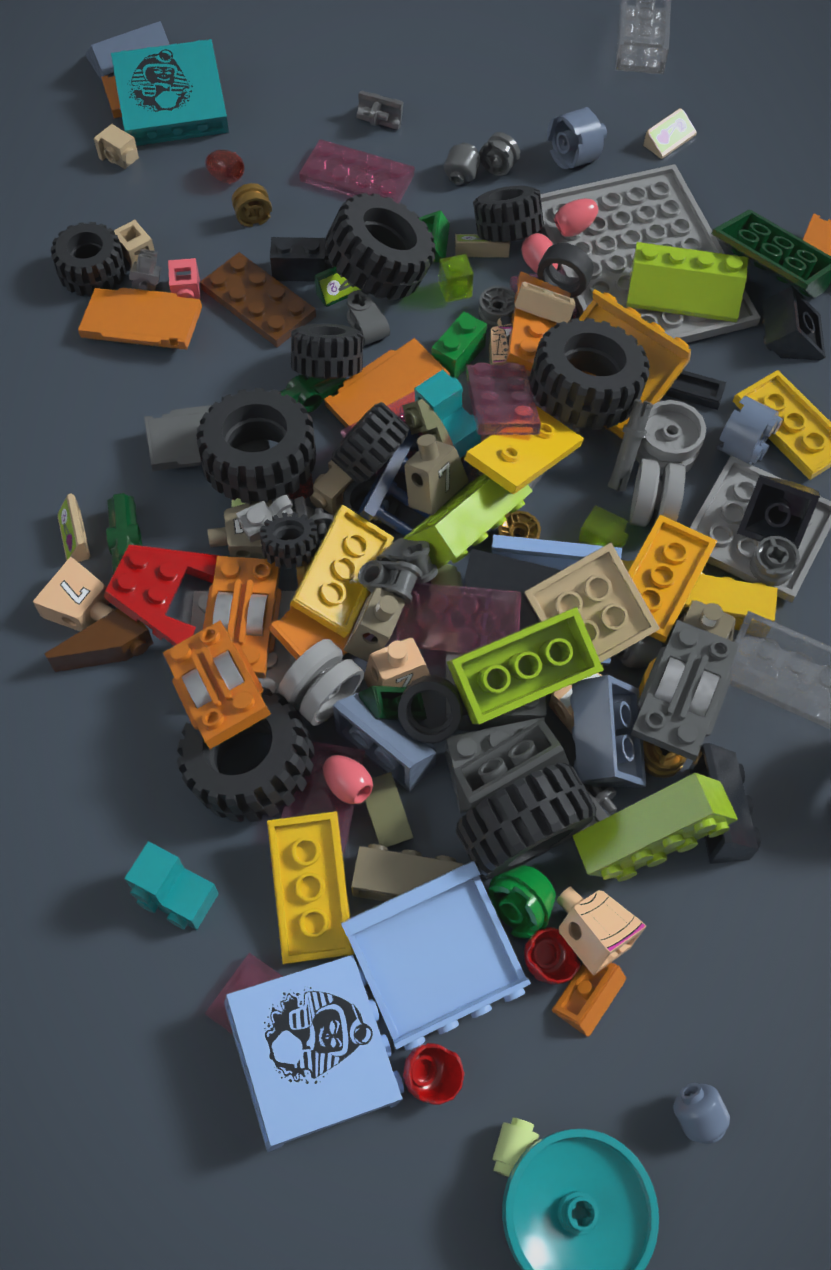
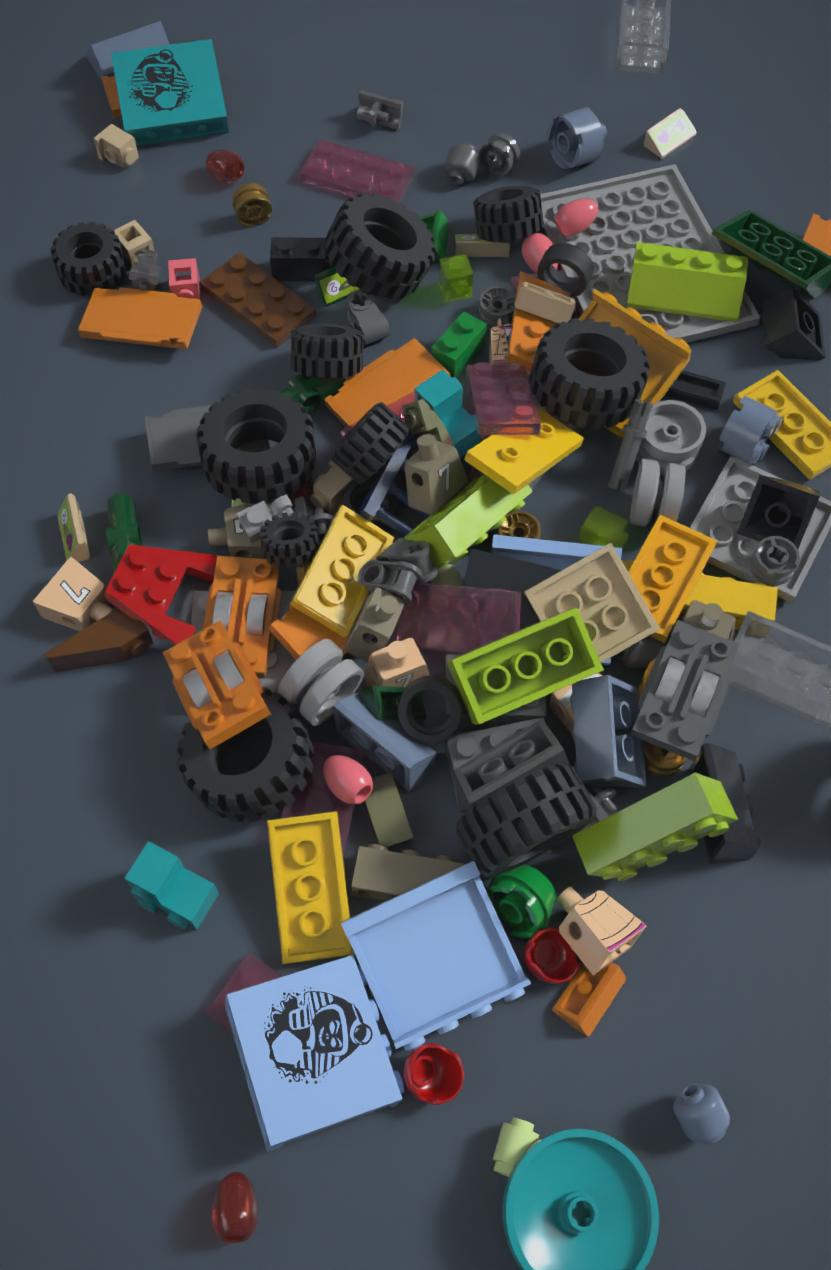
(235, 1209): none -> clear red animal

